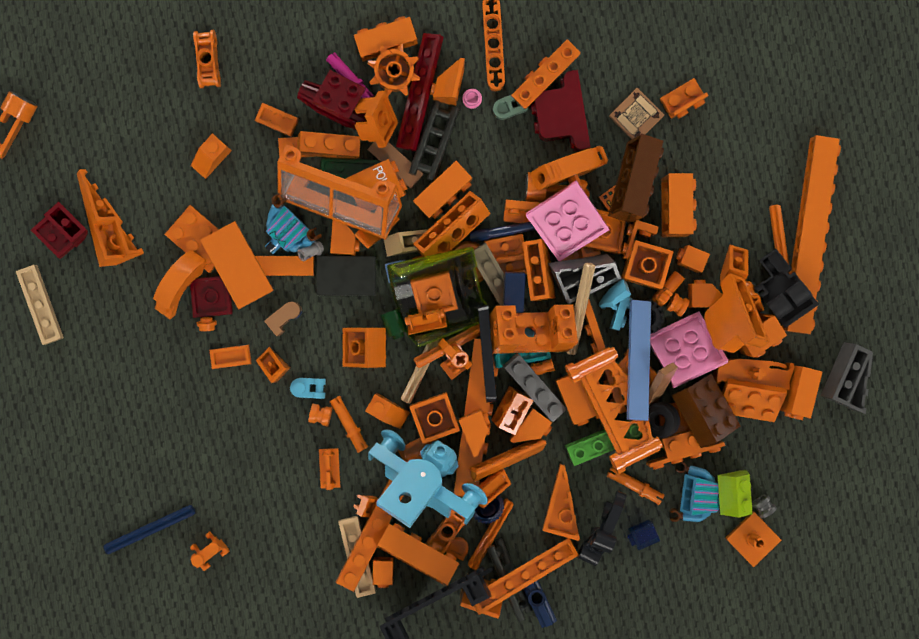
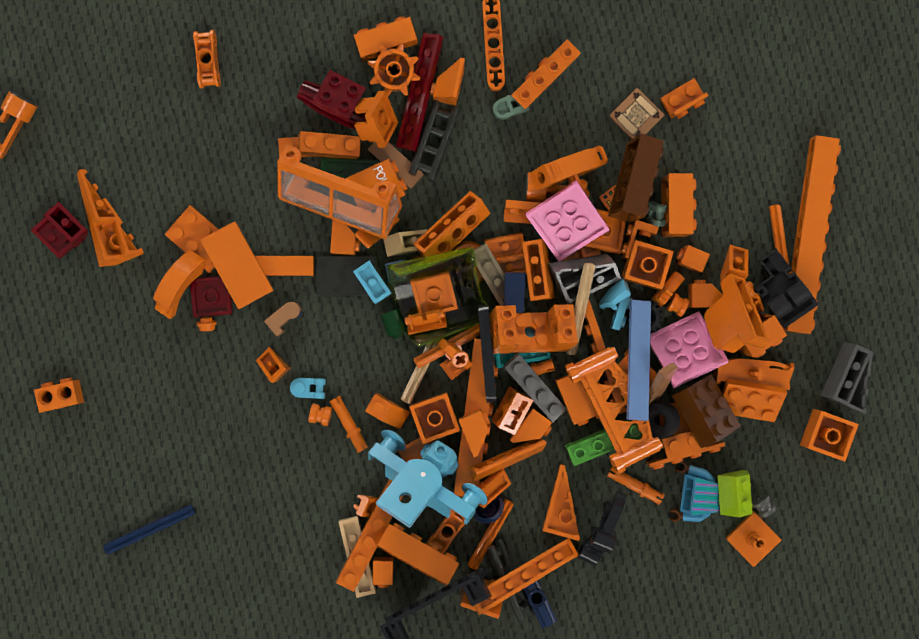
(39, 304): tan plate -> none
(59, 396): none -> orange brick
(199, 559): orange piece -> none
(210, 155): orange slope -> none
(230, 356): orange tile -> none
(276, 119): orange plate -> none
(287, 229): torso -> none
(308, 252): light grey pin -> none
(329, 468): orange hinge -> none
(342, 69): dark pink pin -> none
(364, 347): orange slope -> none
(372, 282): none -> medium azure plate
(443, 191): orange brick -> none
(458, 548): orange tile -> none
(472, 98): bright pink plate -> none
(486, 234): dark blue piece -> none
(562, 113): dark red brick -> none
(643, 535): clear blue brick -> none
(656, 214): none -> sand green plate
(802, 393): orange brick -> none
(829, 434): none -> orange brick

